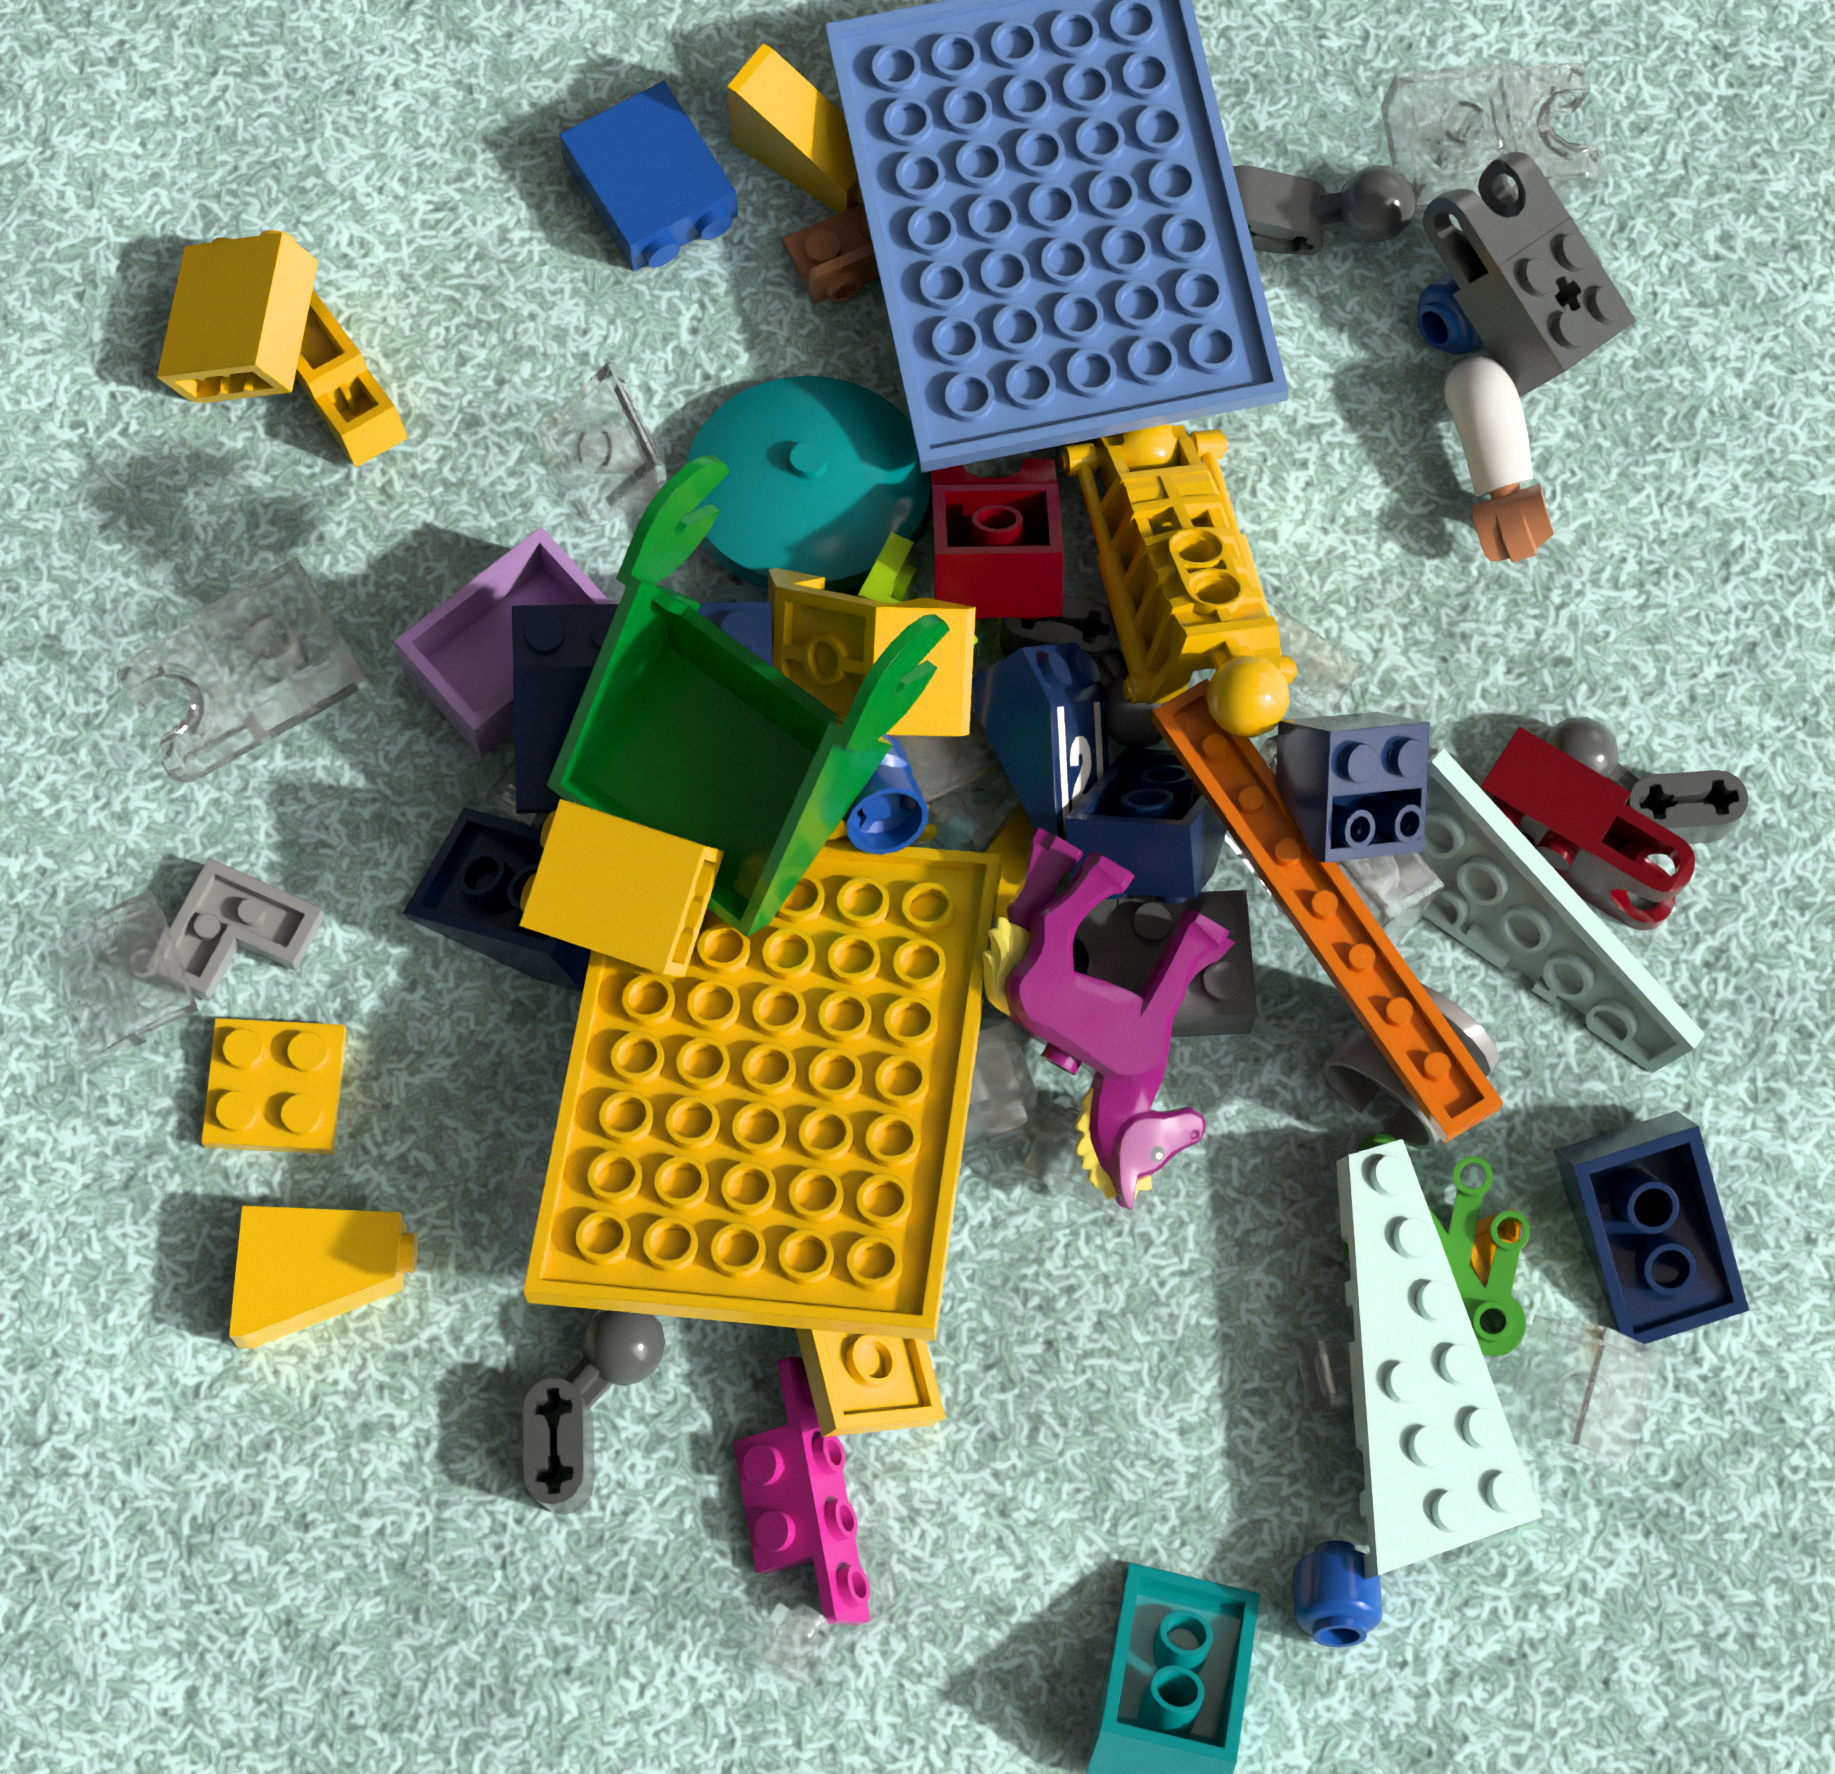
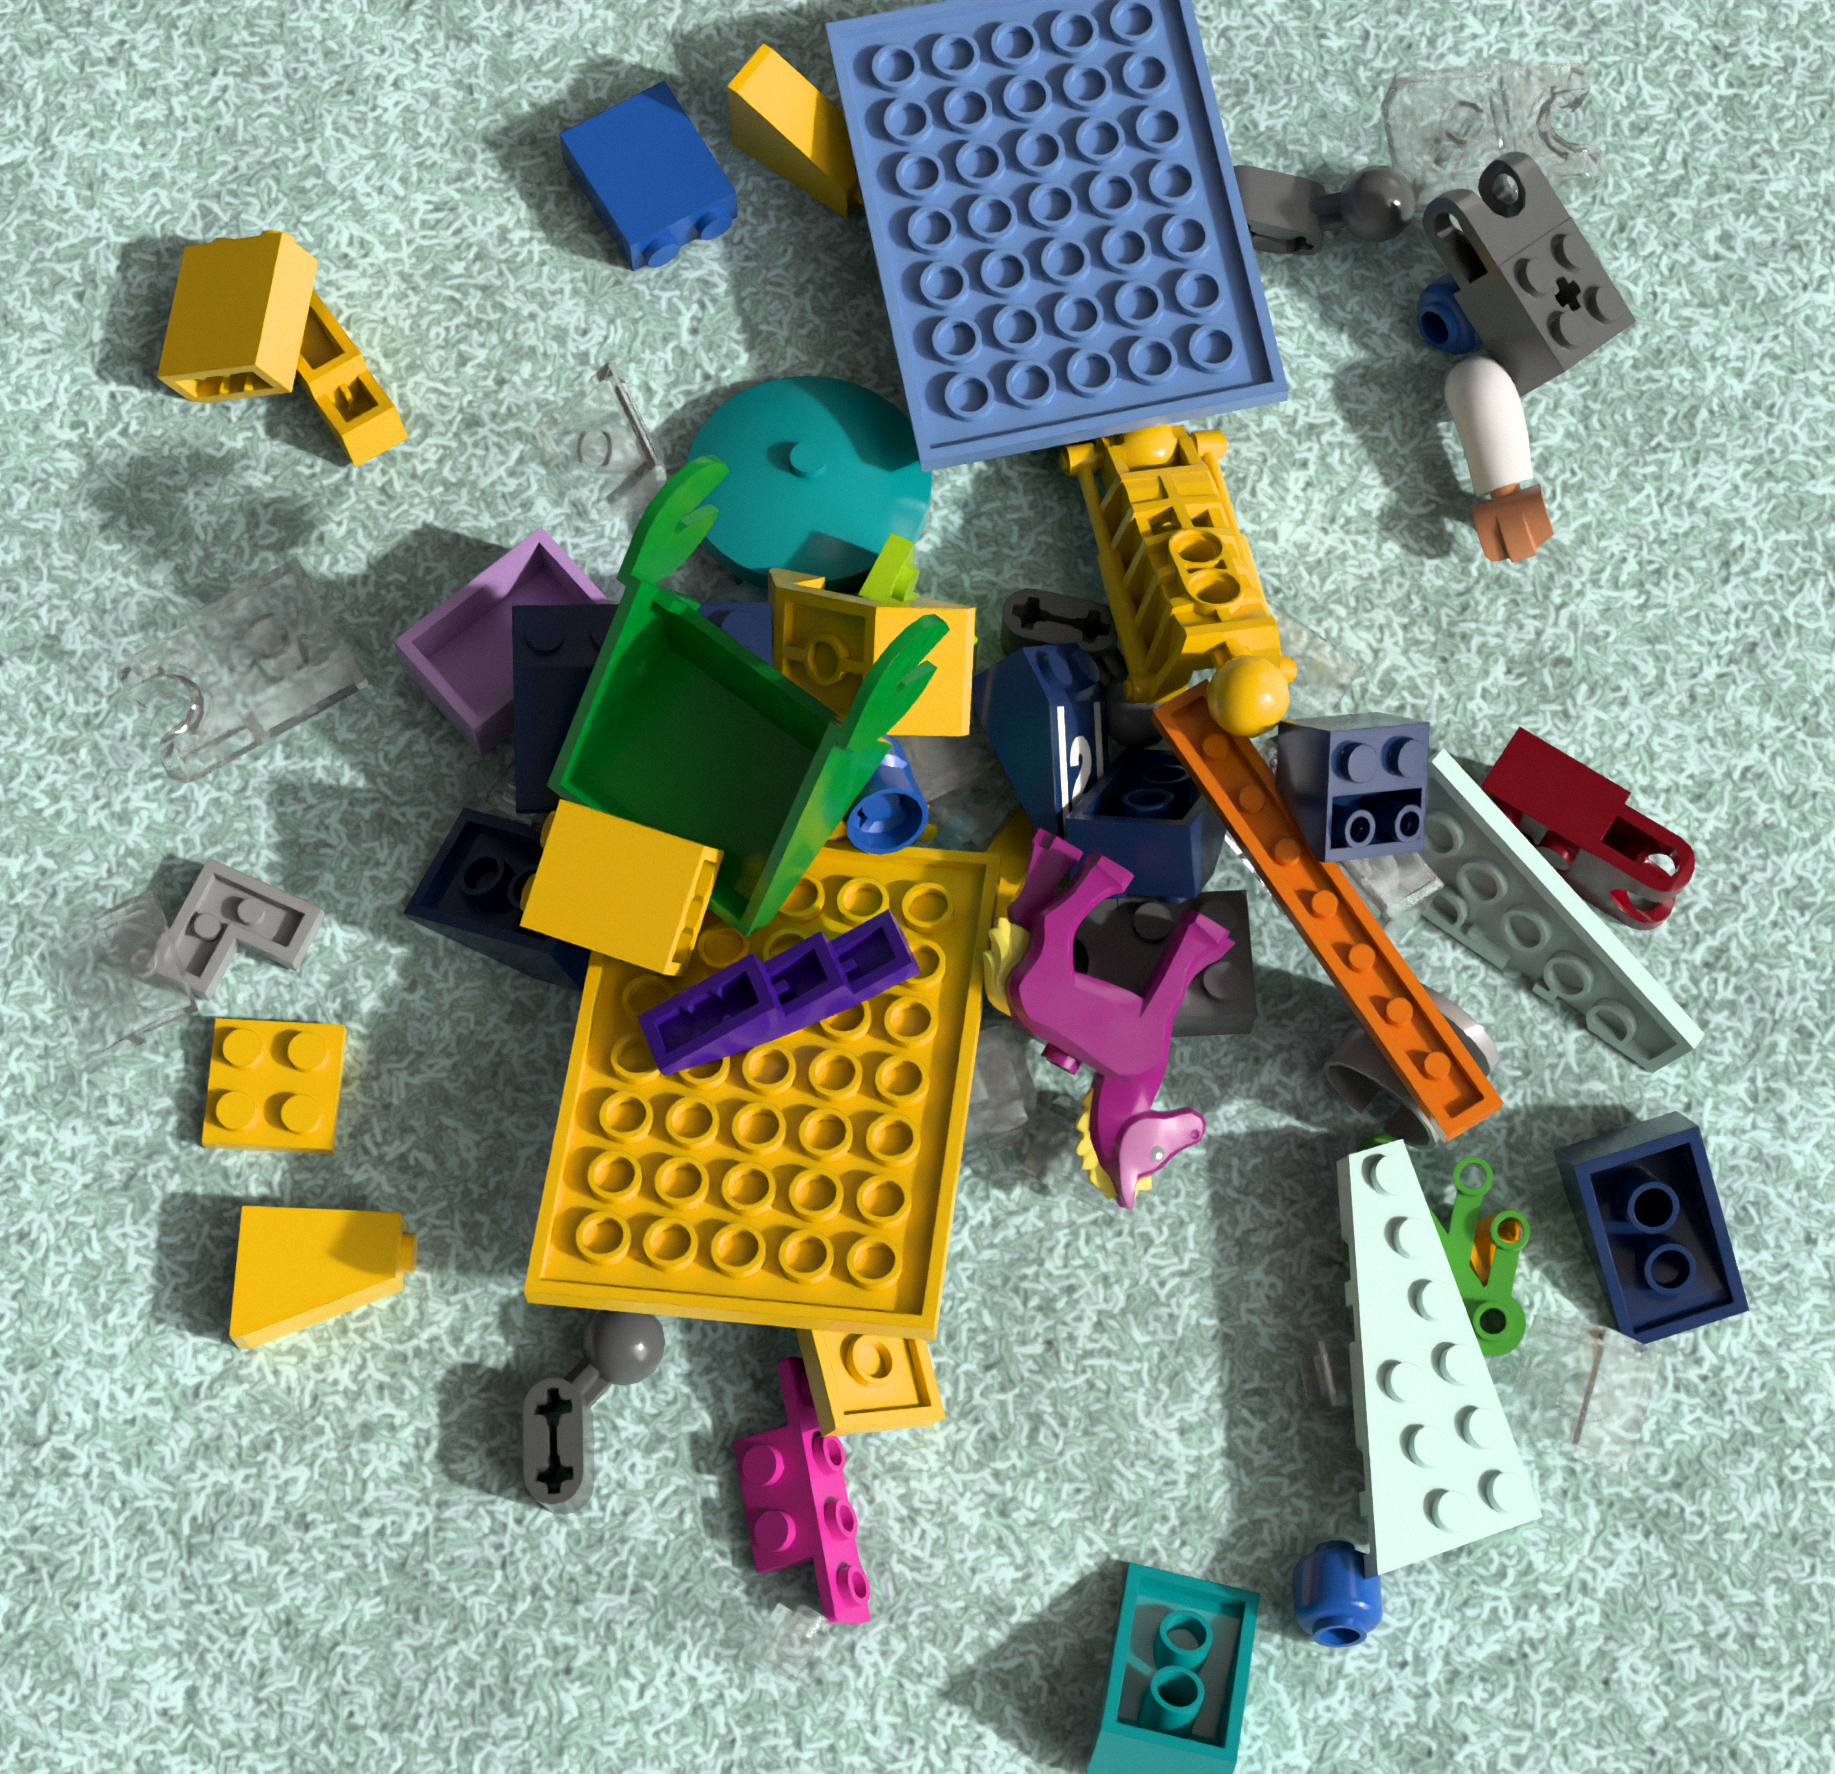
(775, 998): none -> dark purple slope
(833, 256): nougat bracket -> none
(999, 541): dark red brick -> none
(1672, 795): dark grey beam -> none

